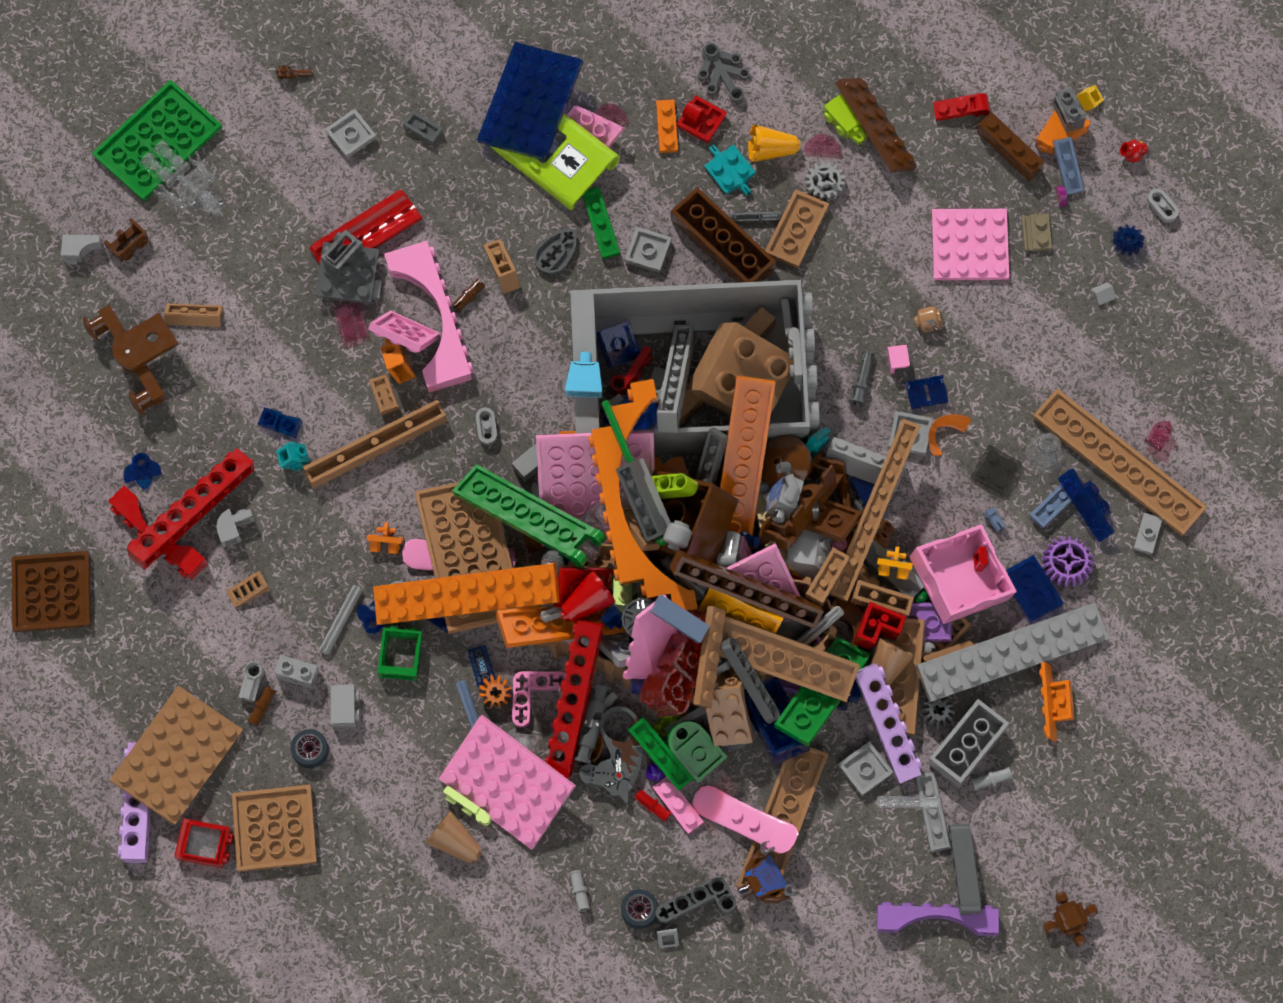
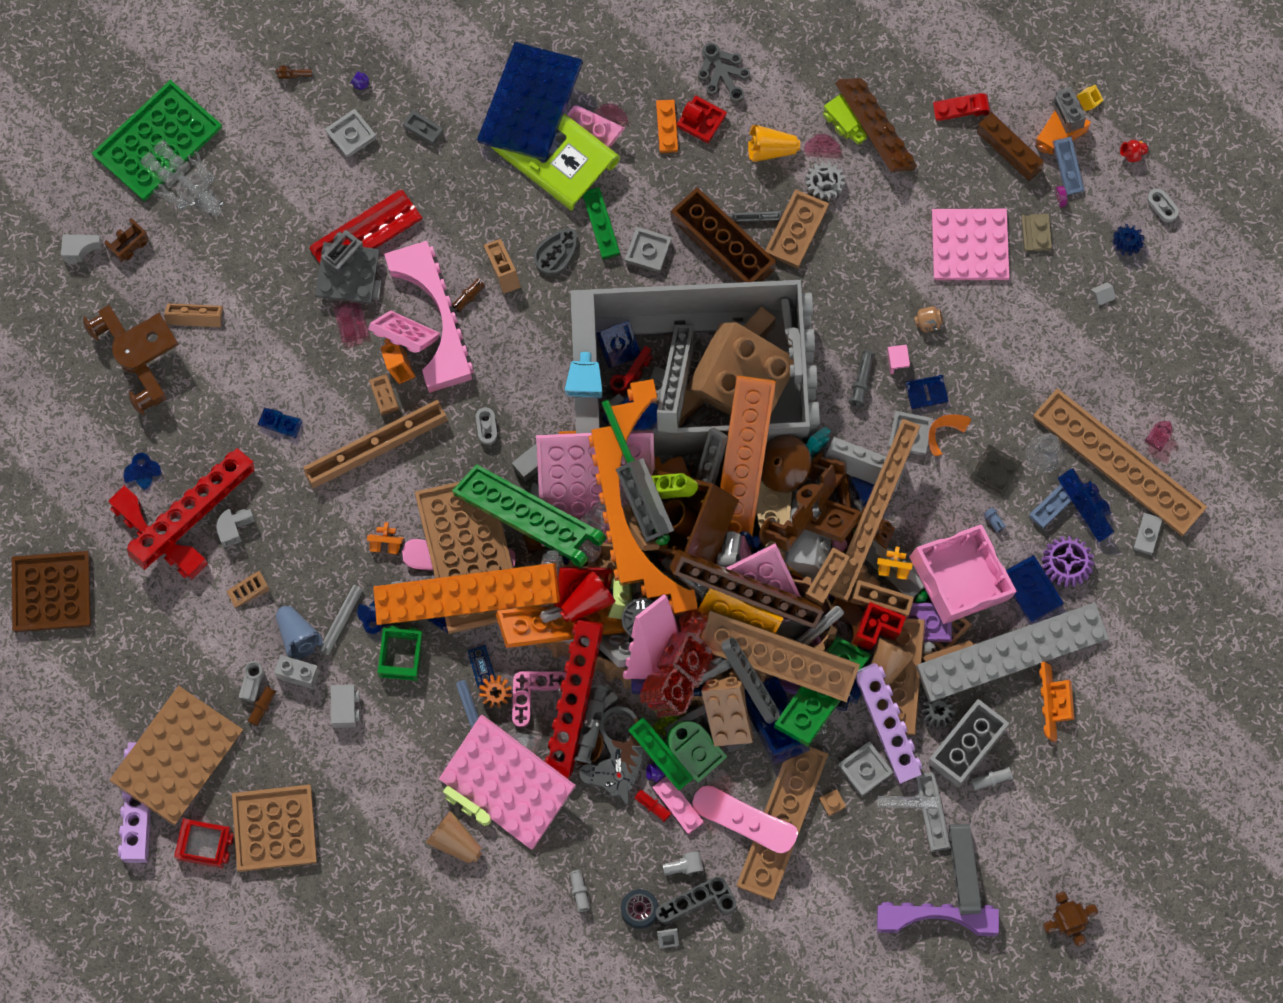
(292, 456): teal brick -> none
(296, 633): none -> sand blue cone
(309, 738): wheel -> none
(360, 81): none -> dark purple plate
(612, 617): clear blue plate -> none
(677, 535): light grey head -> none
(679, 619): sand blue tile -> none
(688, 864): none -> light grey pin
(709, 657): medium nougat plate -> none
(730, 169): teal plate -> none
(765, 878): reddish brown torso -> none
(783, 495): light grey torso -> none
(832, 802): none -> medium nougat plate
(980, 559): red tile -> none

